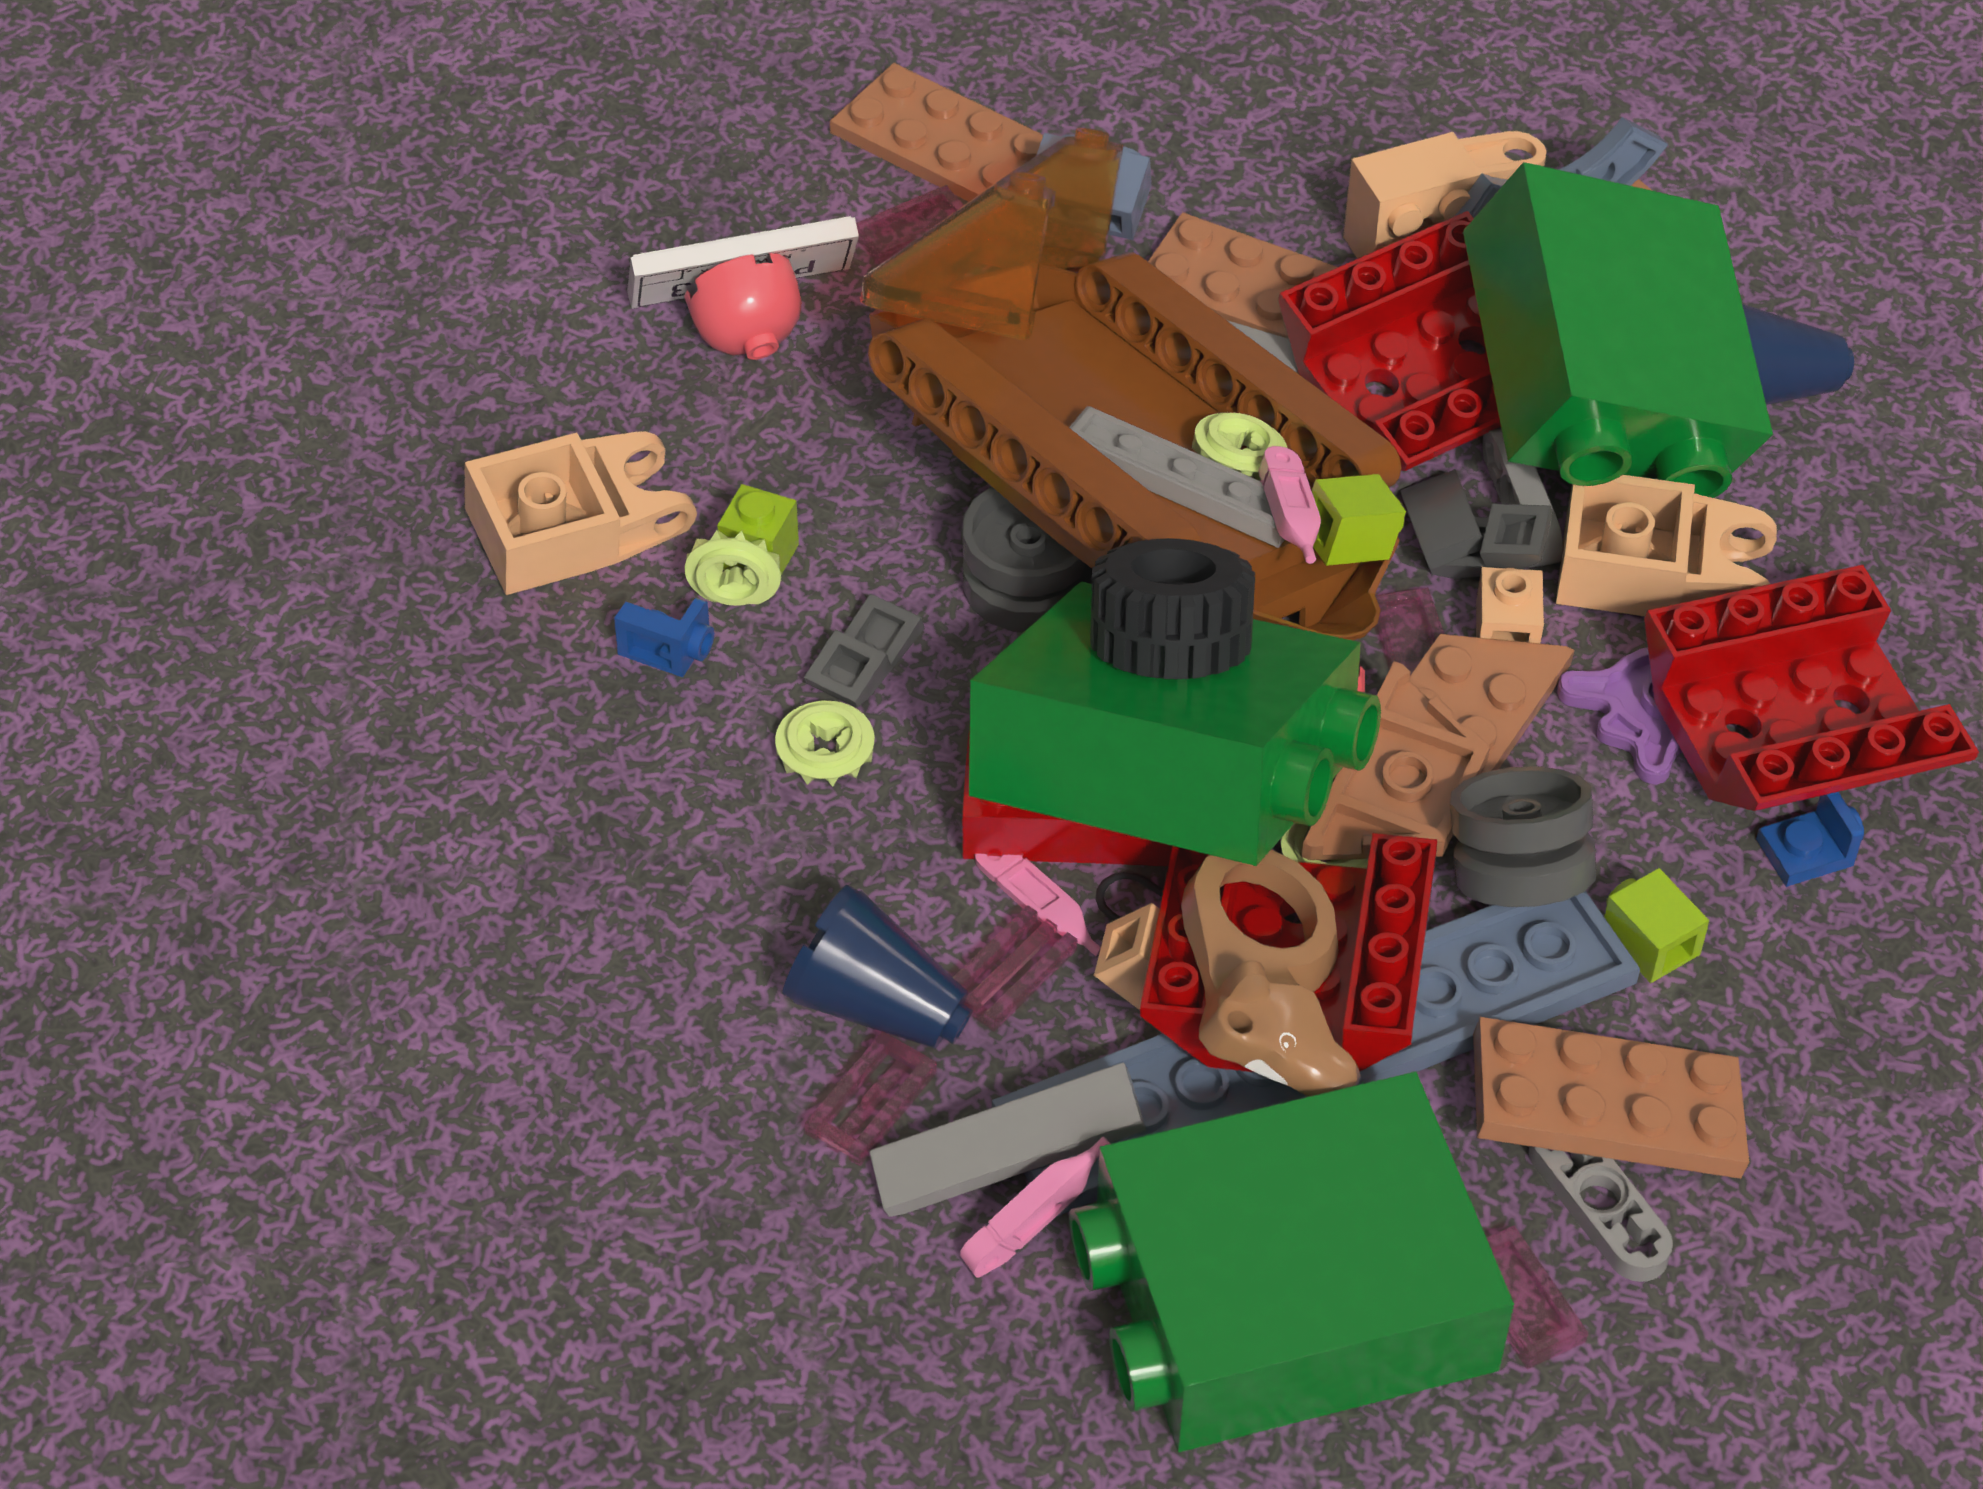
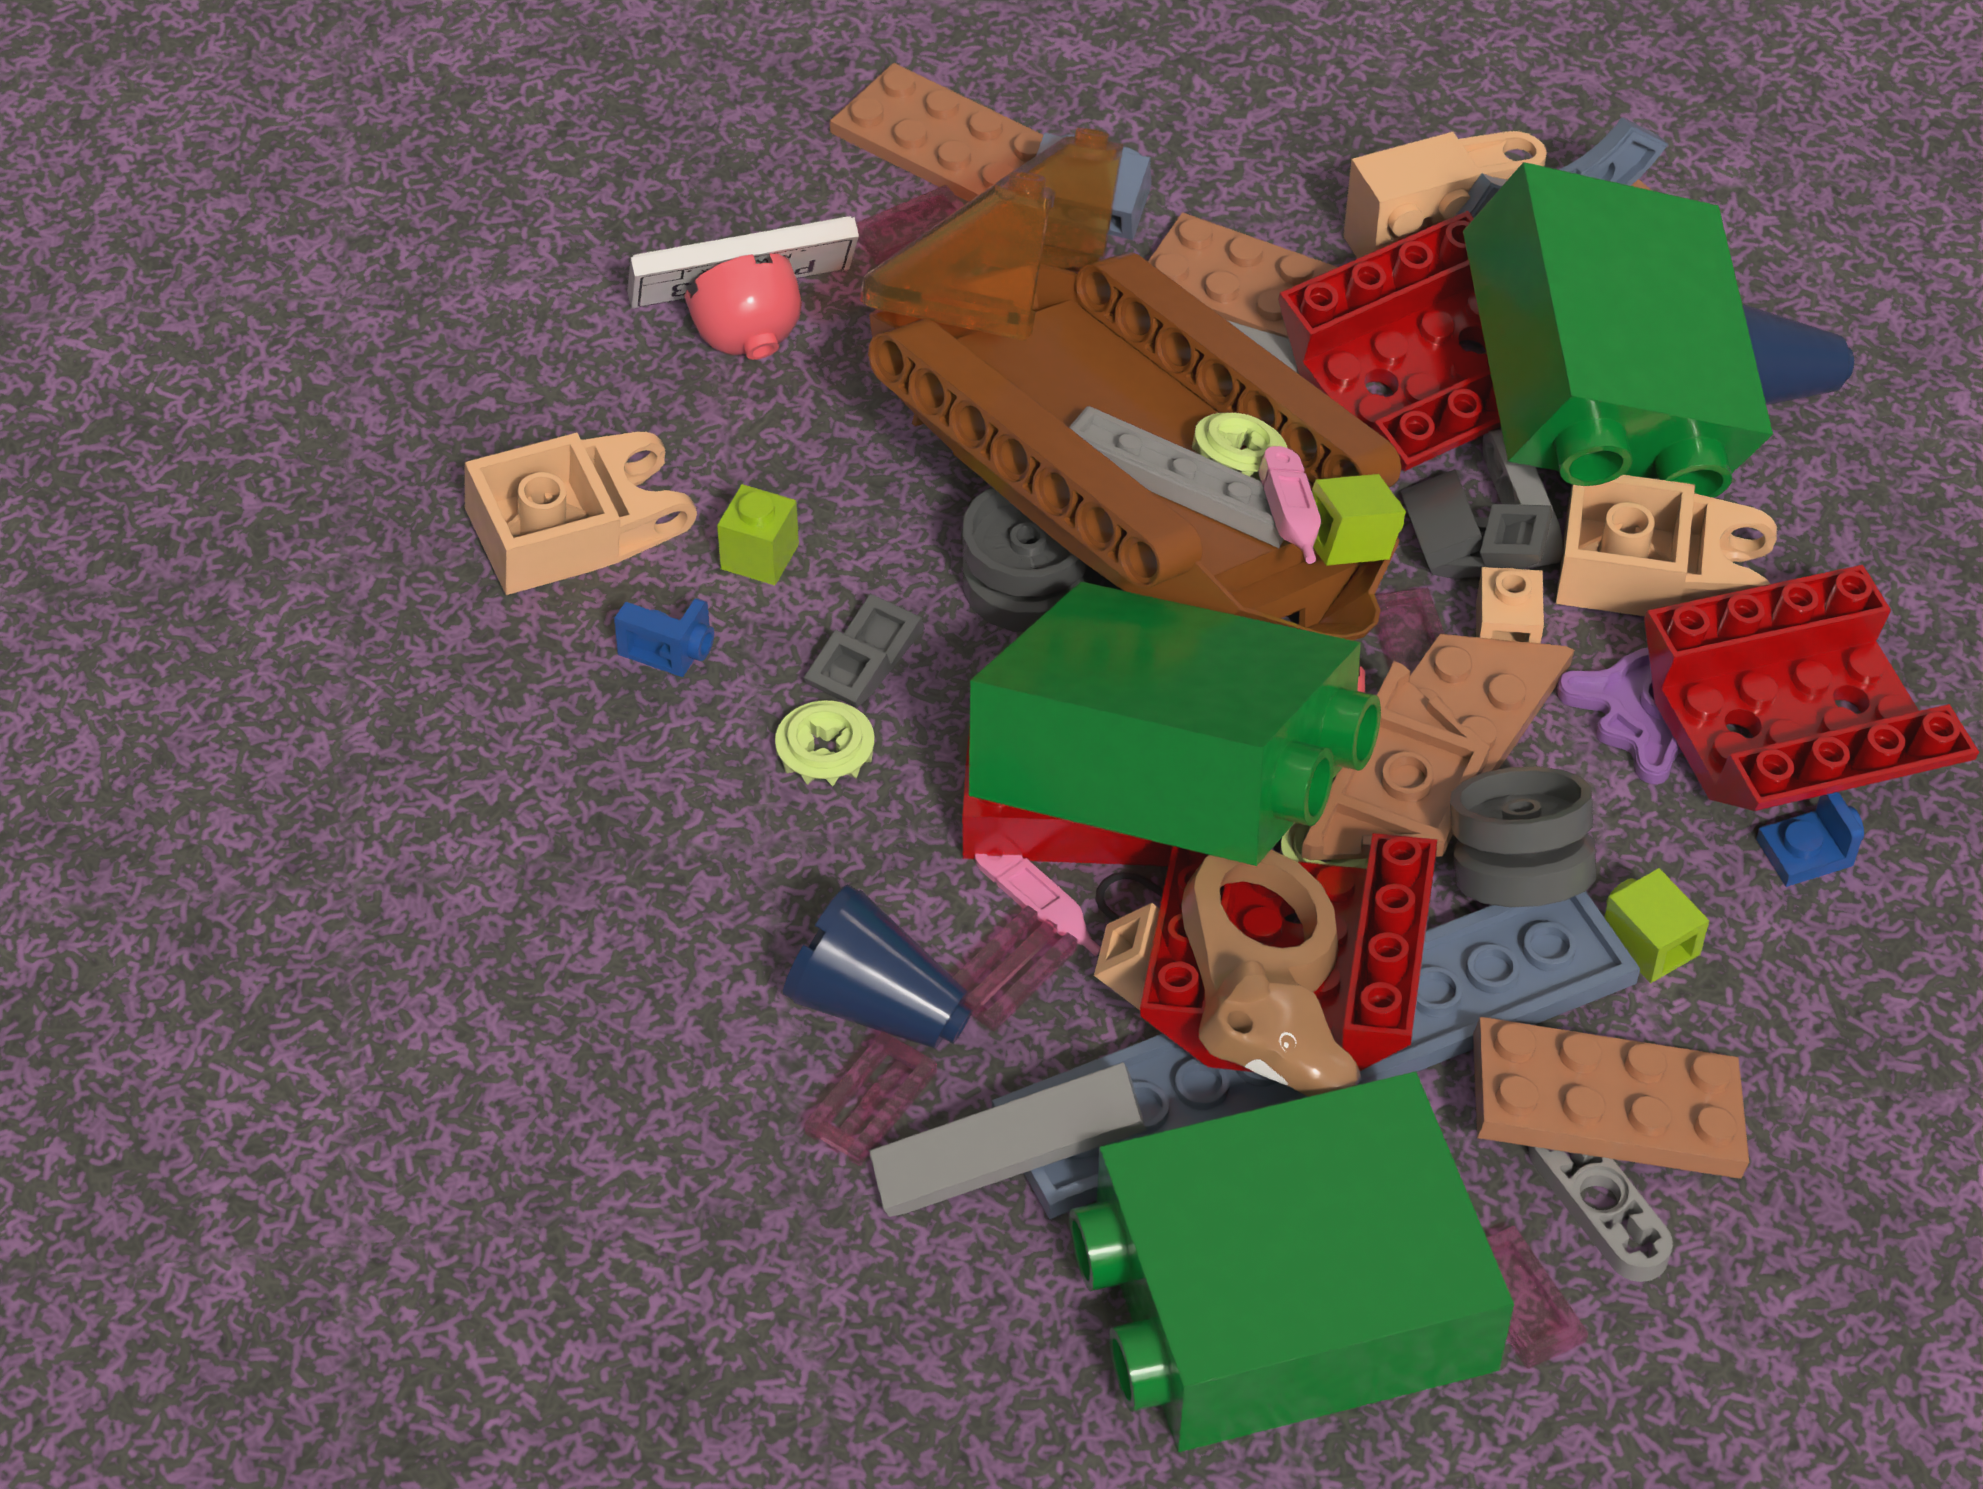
(733, 586): yellowish green gear -> none
(1029, 1212): bright pink piece -> none
(1172, 608): black tyre -> none

